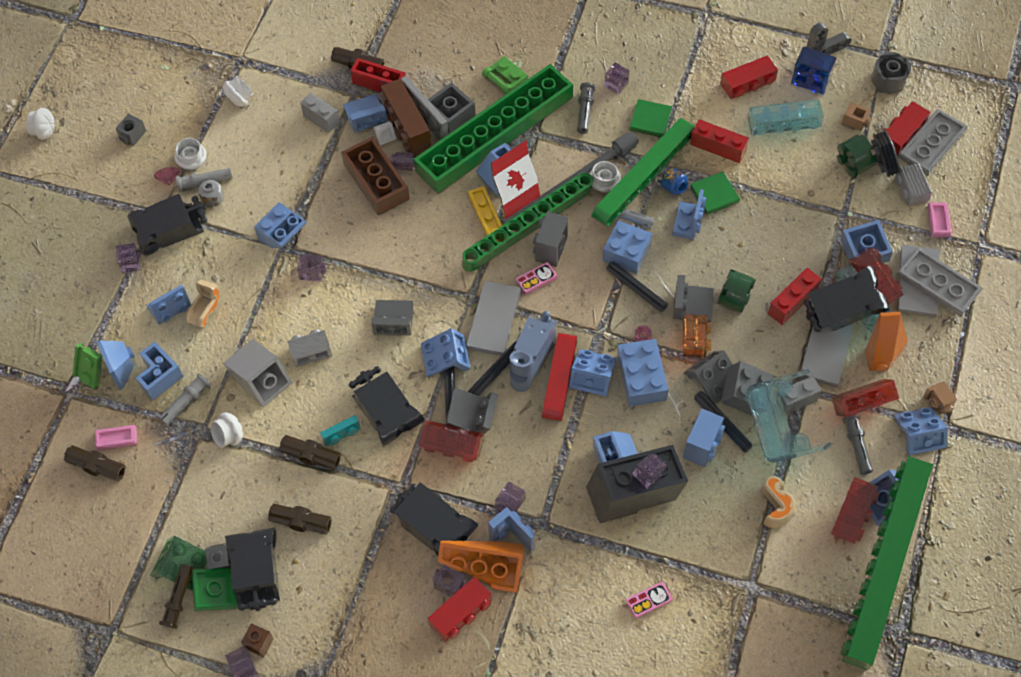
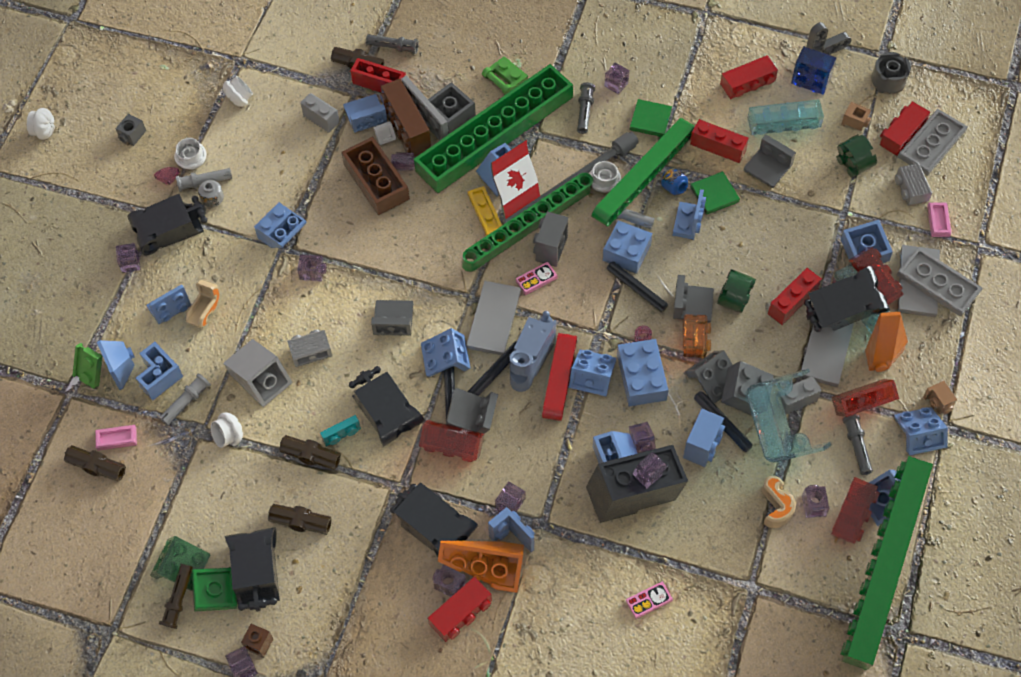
(217, 555): dark grey brick -> none
(400, 46): none -> dark grey pin
(642, 437): none -> clear purple bracket
(770, 161): none -> dark grey bracket
(815, 509): none -> brick
(885, 153): black brick -> none

